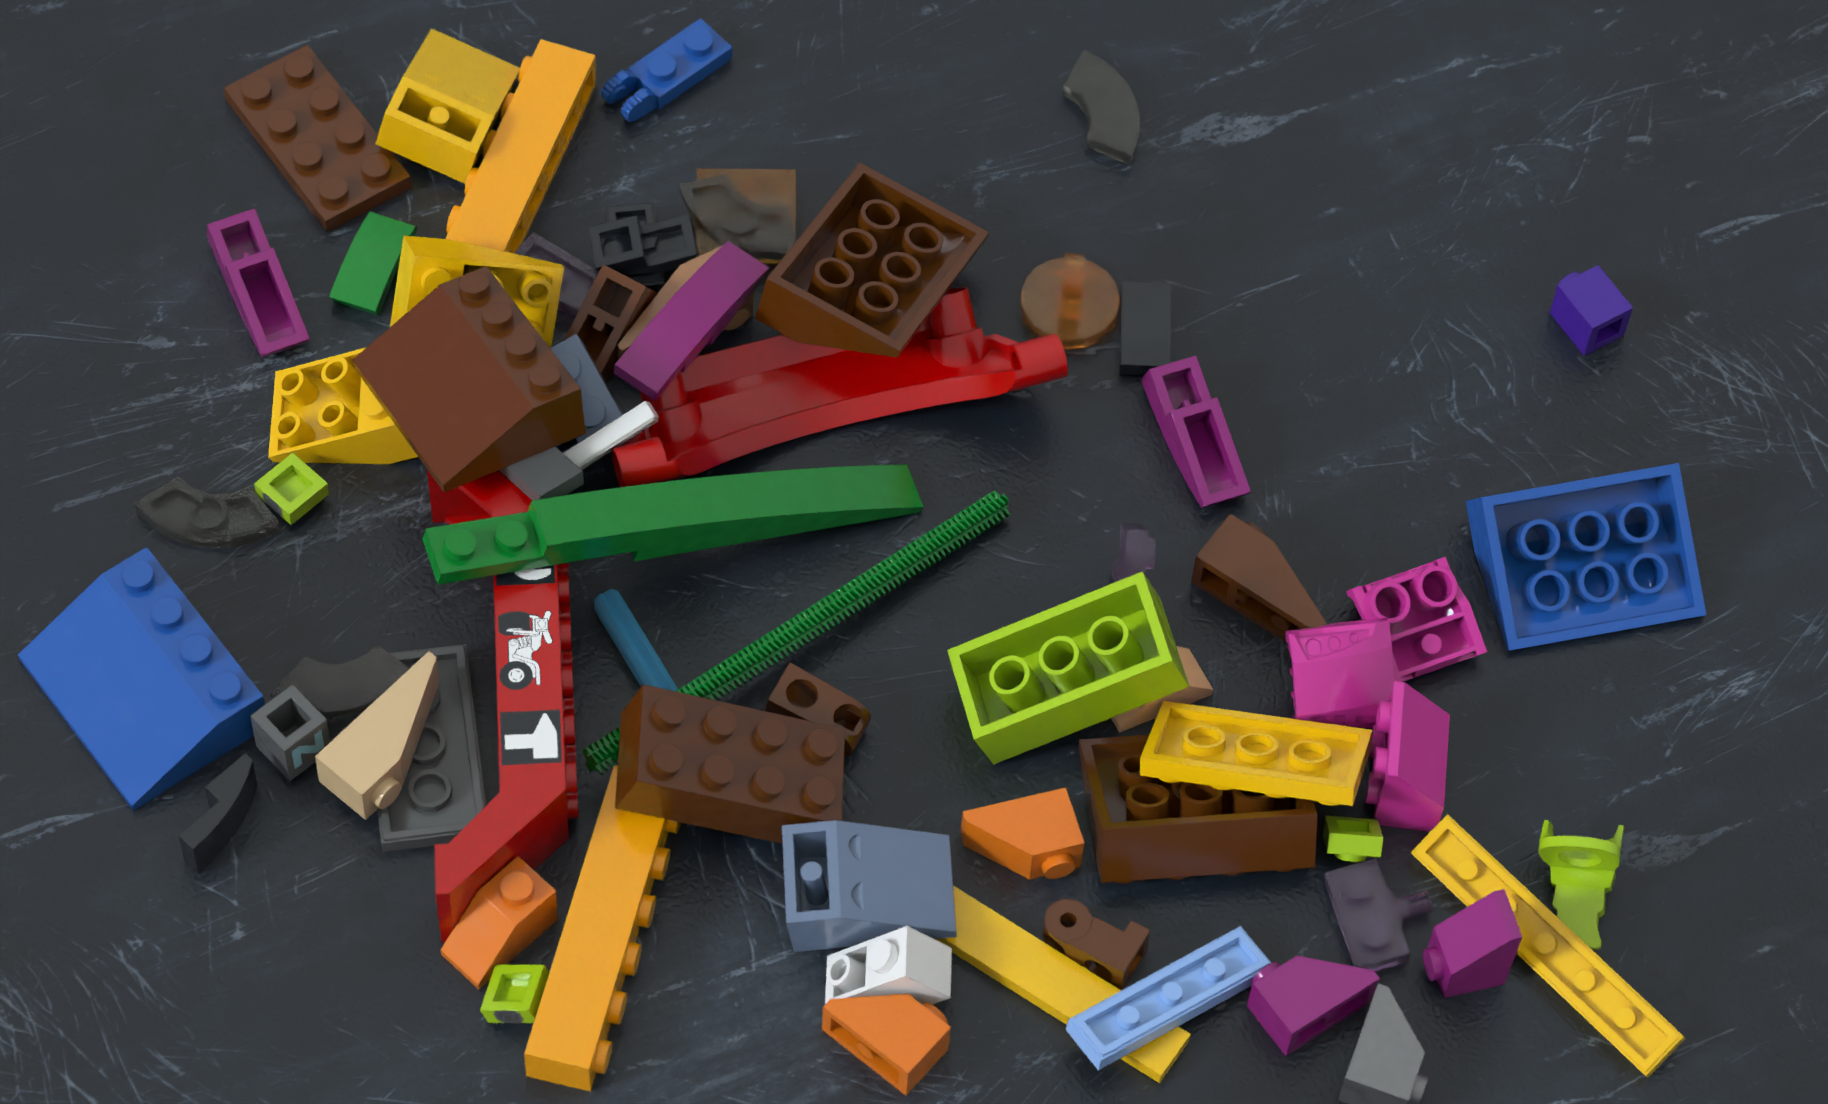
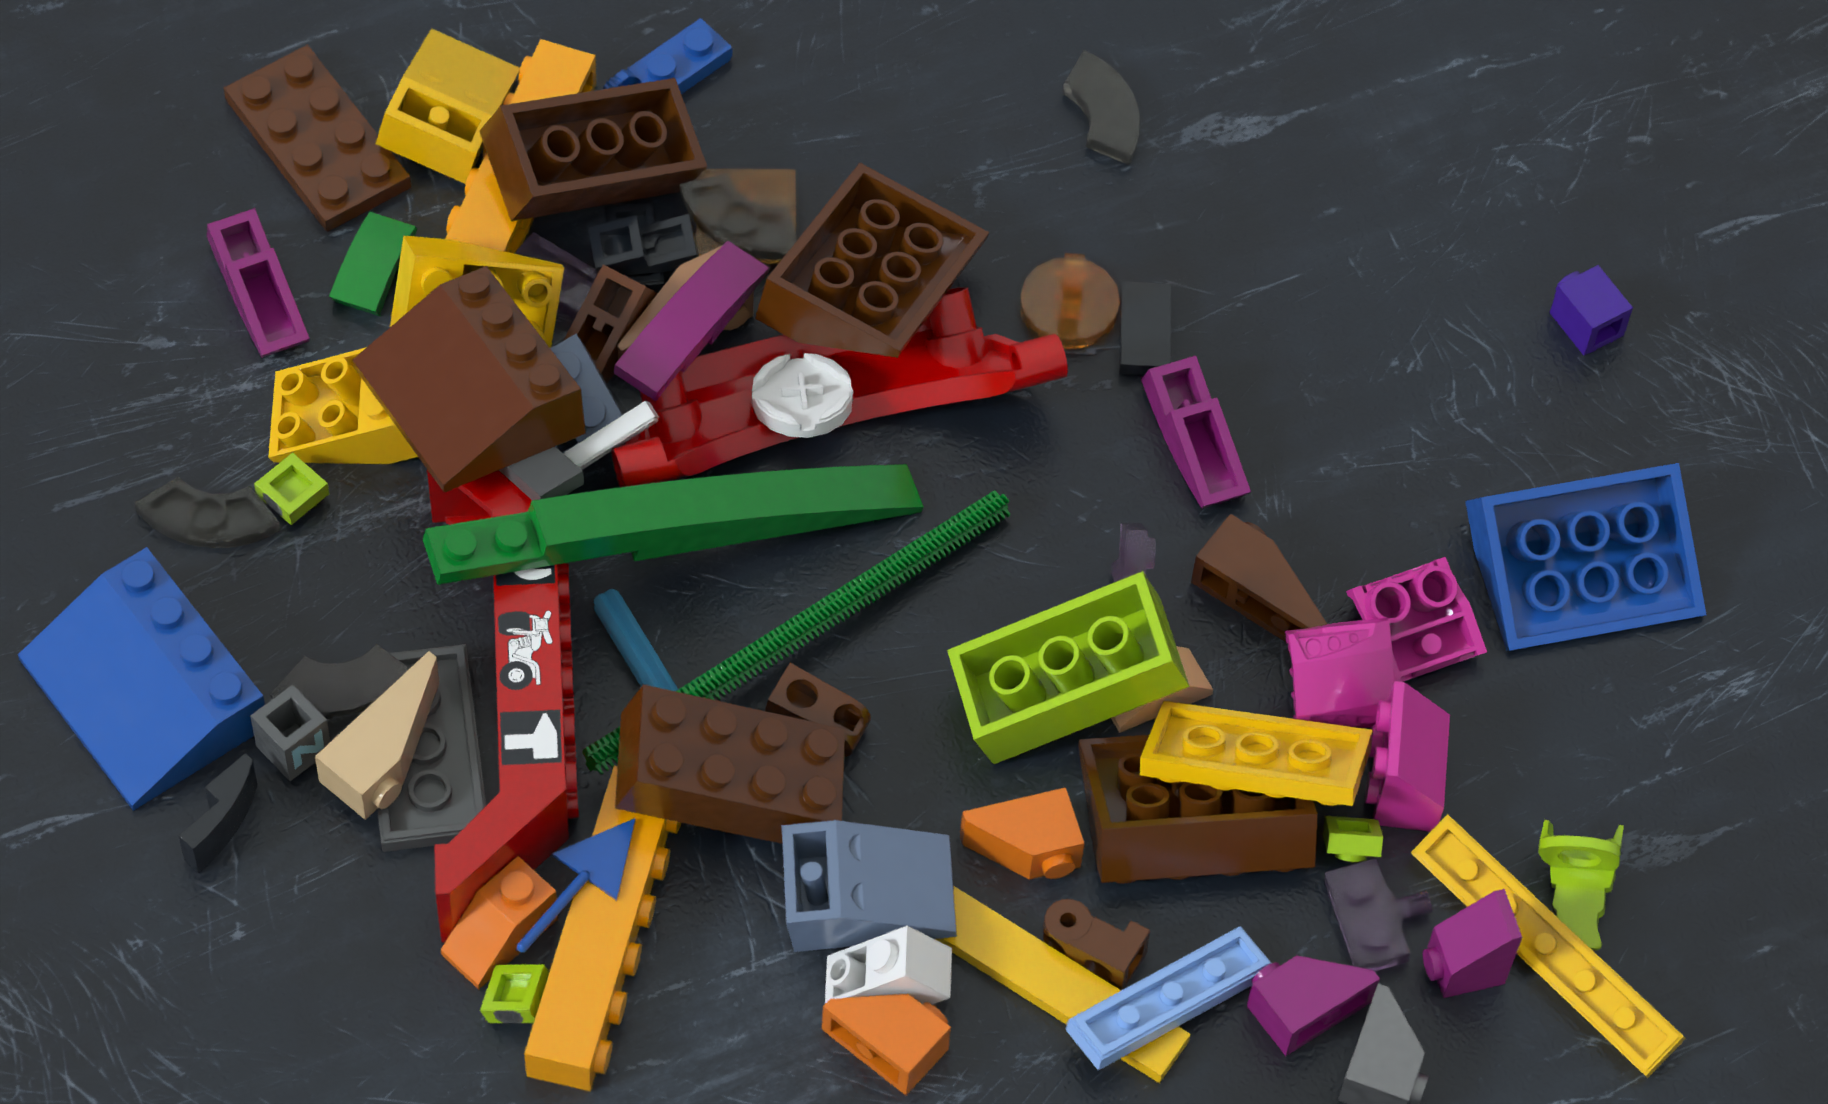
(592, 148): none -> reddish brown brick
(596, 860): none -> blue piece
(802, 395): none -> white tile

